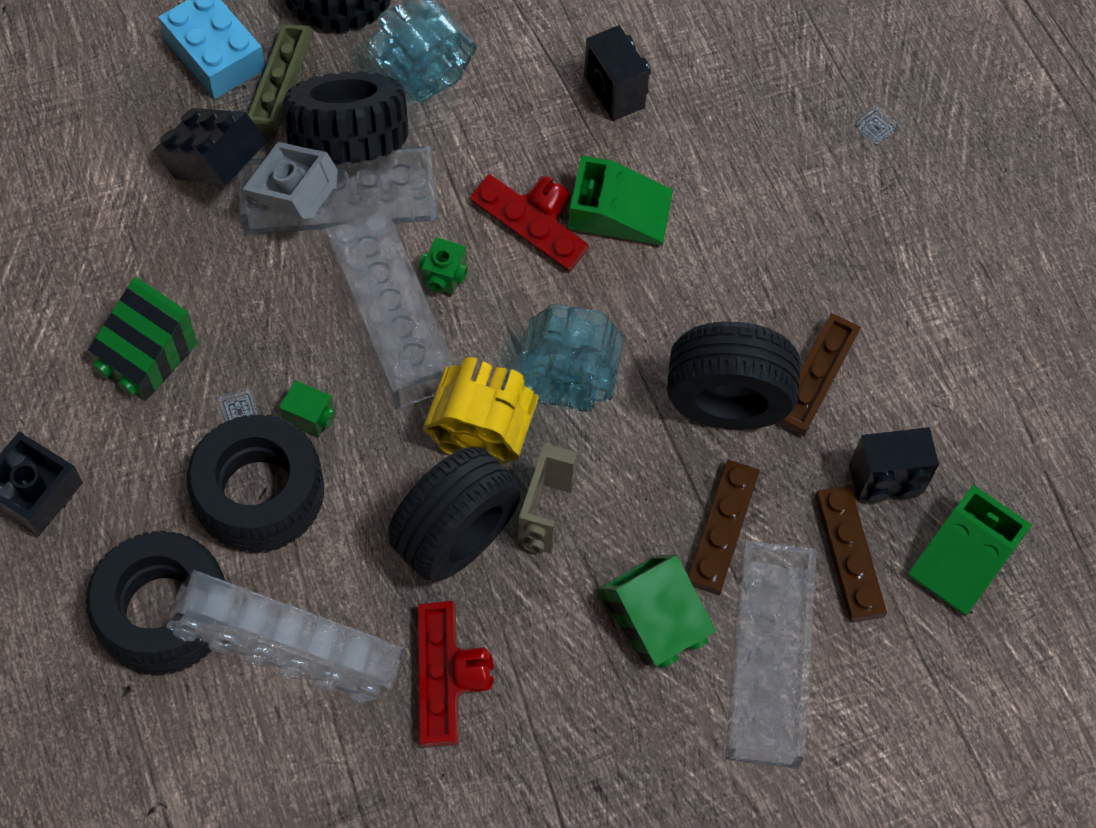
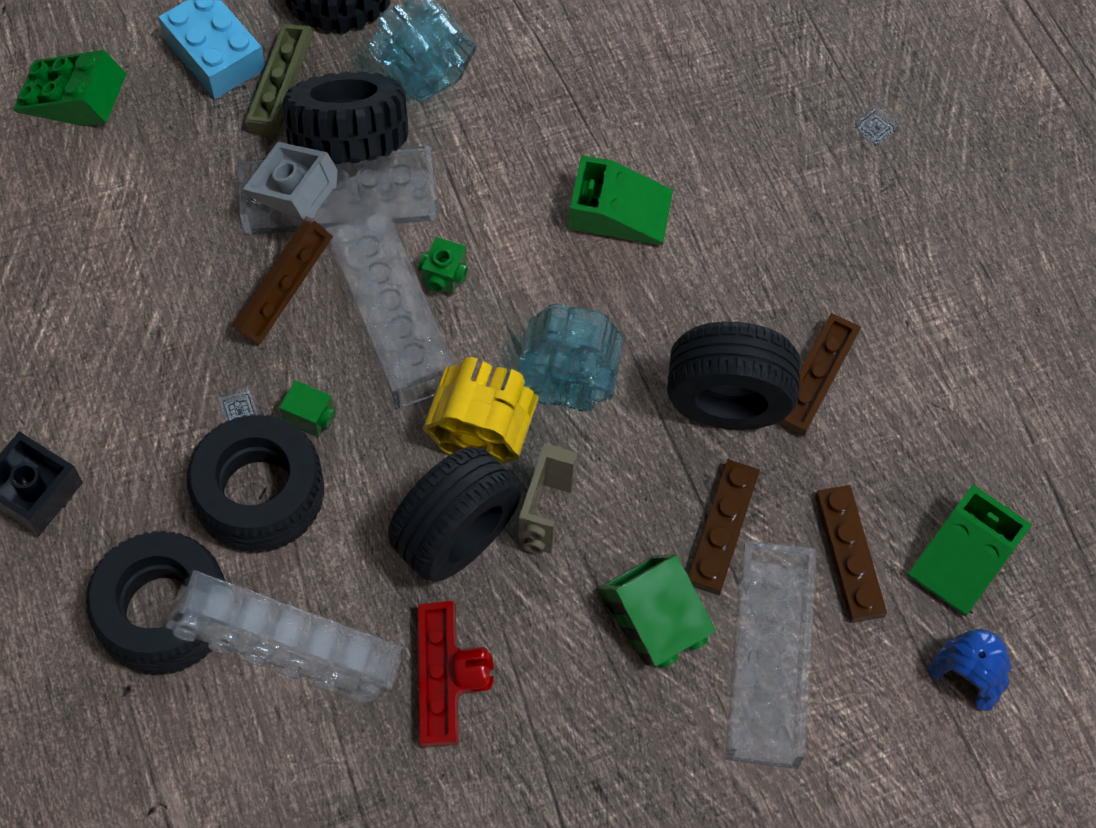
(72, 88): none -> green slope
(142, 340): slope -> none
(210, 145): black brick -> none
(282, 280): none -> reddish brown plate
(534, 216): red plate -> none
(616, 72): black brick -> none
(893, 464): black brick -> none
(978, 658): none -> blue hair

